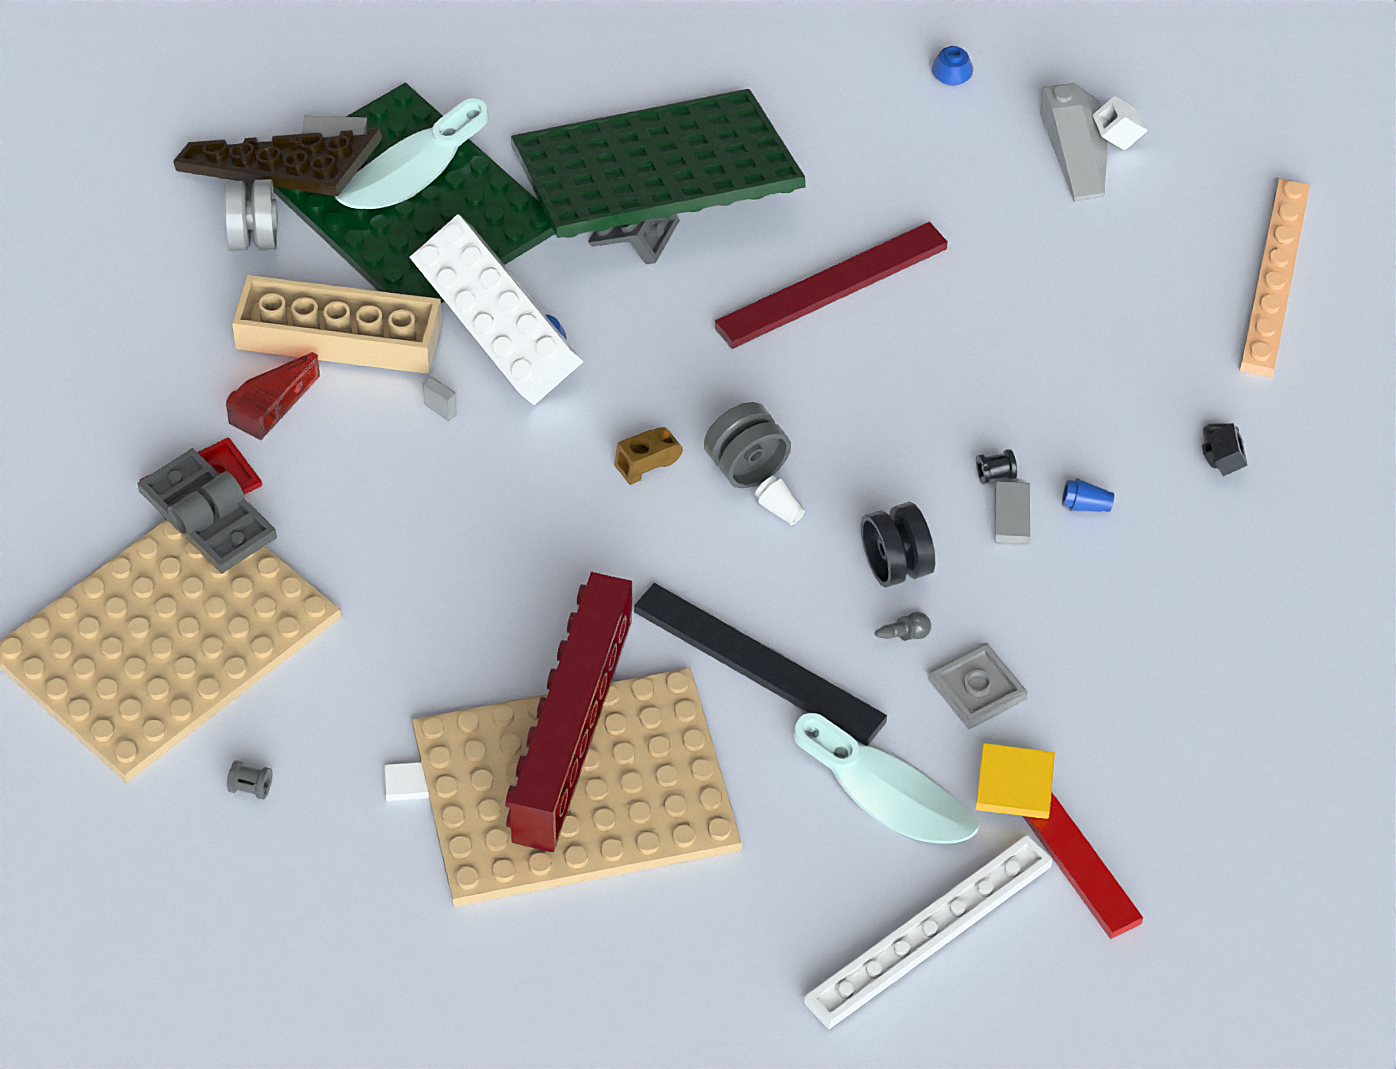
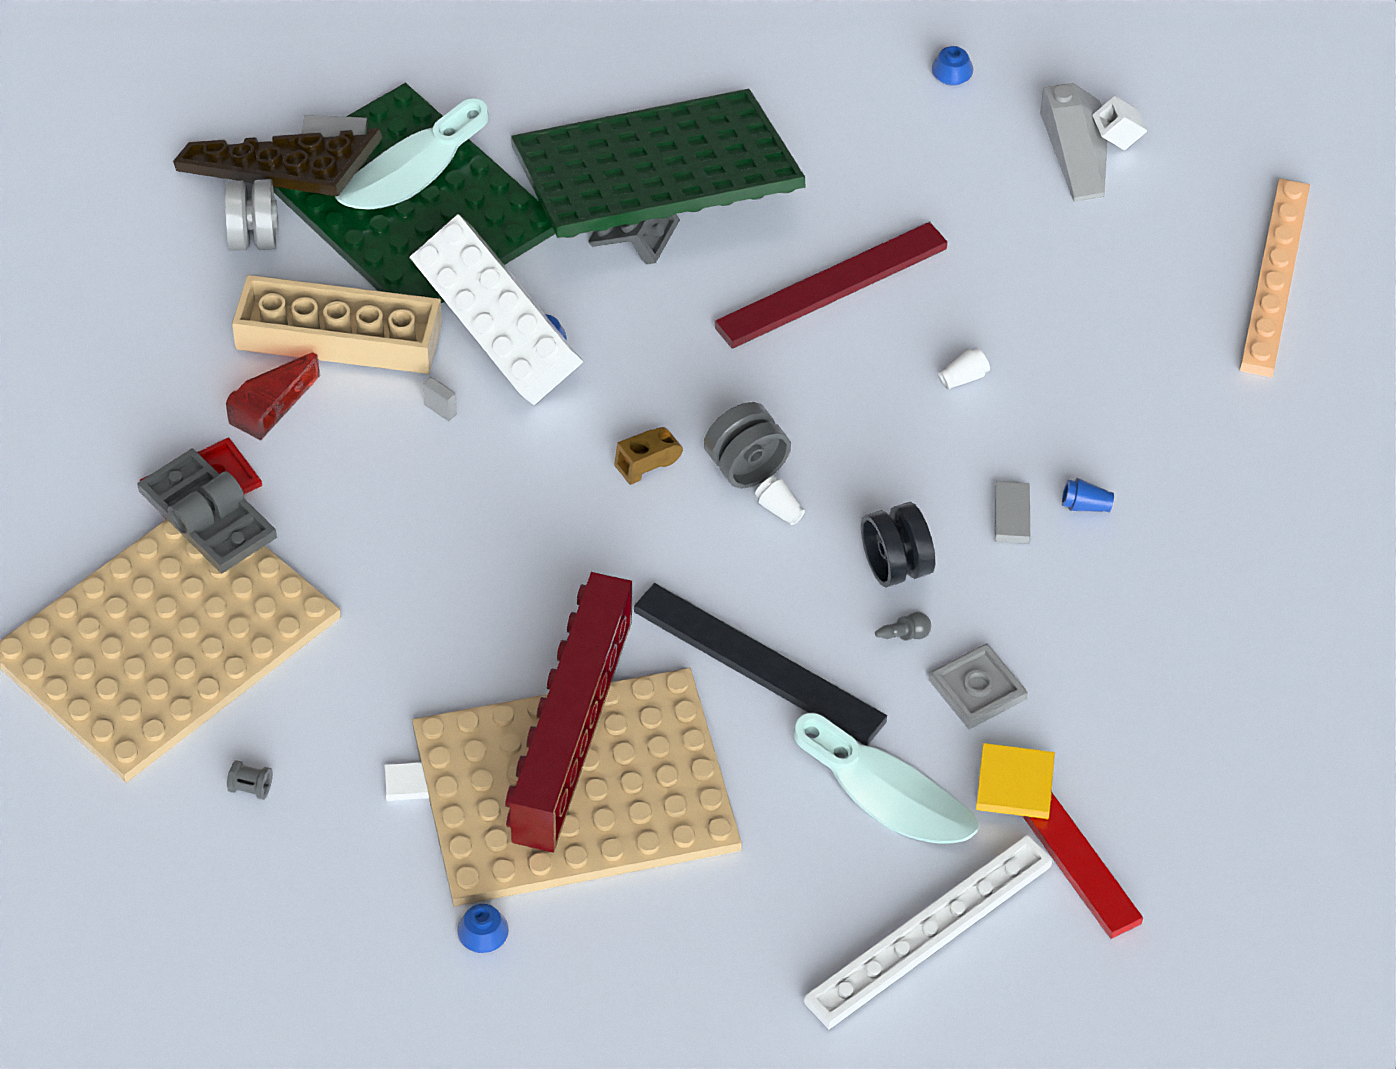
(482, 929): none -> blue cone
(965, 368): none -> white cone
(996, 466): black bush -> none
(1224, 447): black piece -> none

